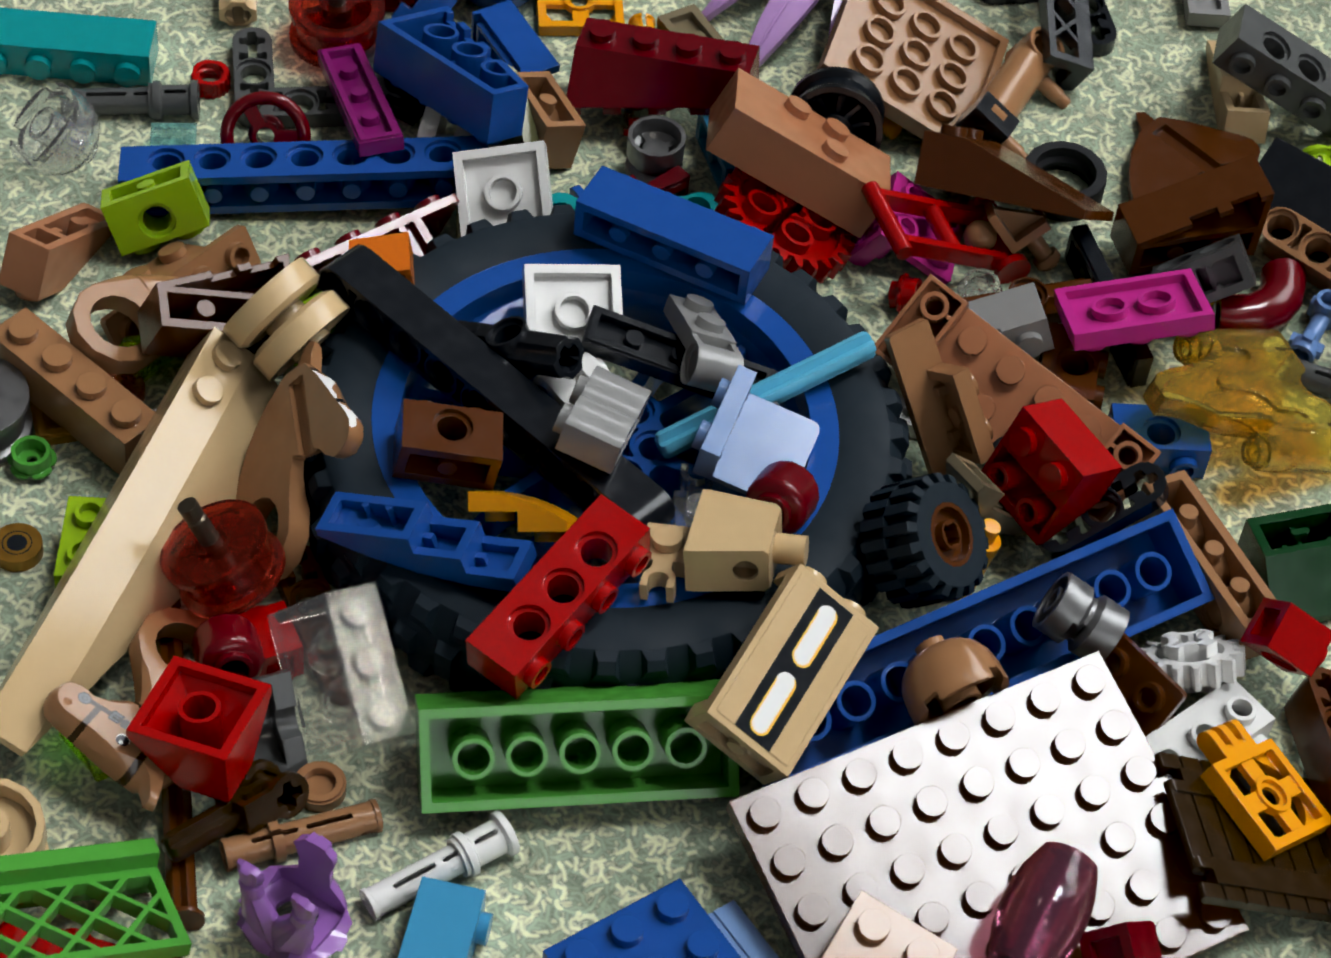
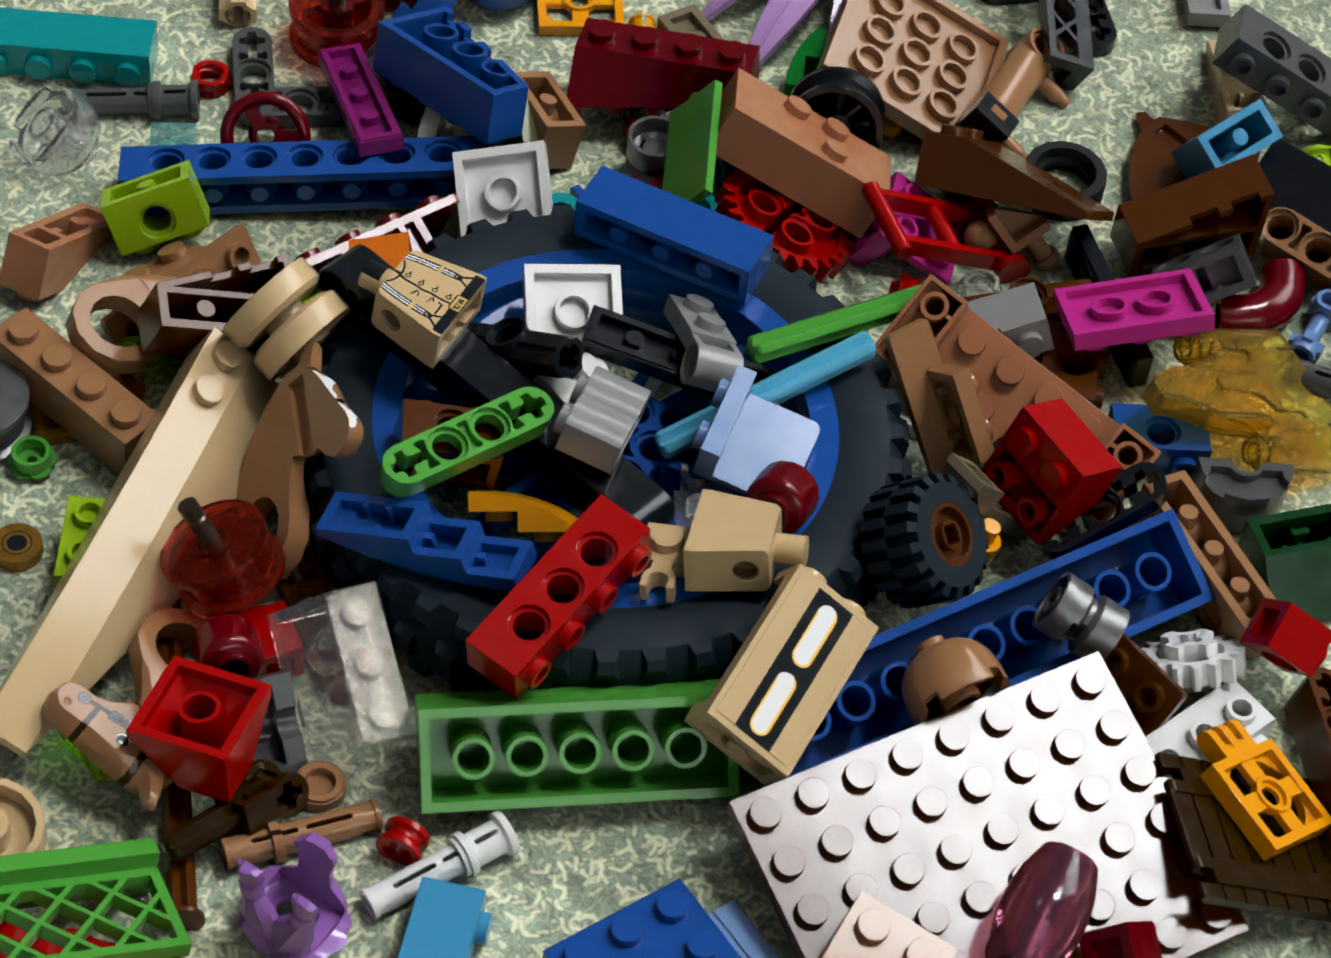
(402, 840): none -> red bush
(423, 302): none -> tan torso
(463, 436): none -> bright green beam
(511, 38): blue window -> none
(693, 145): none -> bright green piece
(805, 59): none -> green slope
(827, 326): none -> bright green axle
(1228, 140): none -> dark azure brick
(1241, 494): none -> dark grey cylinder

